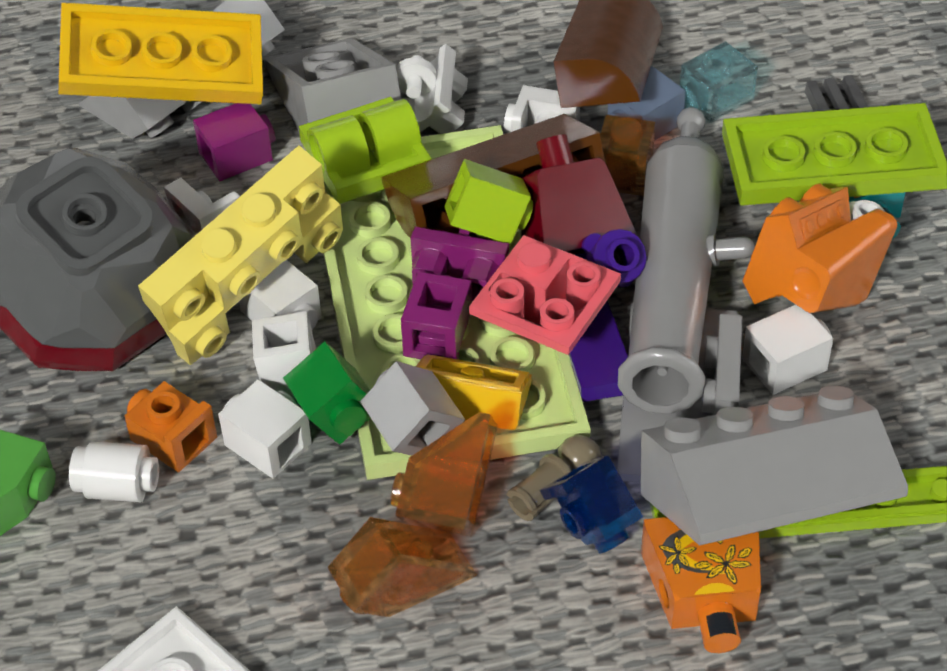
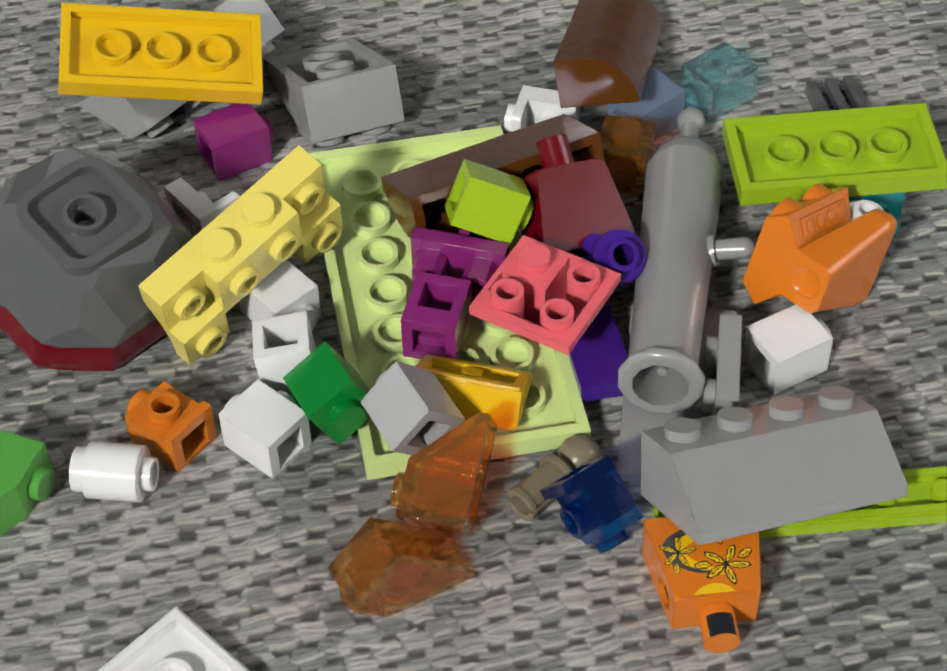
(364, 146): lime plate -> none
(433, 90): white hips -> none

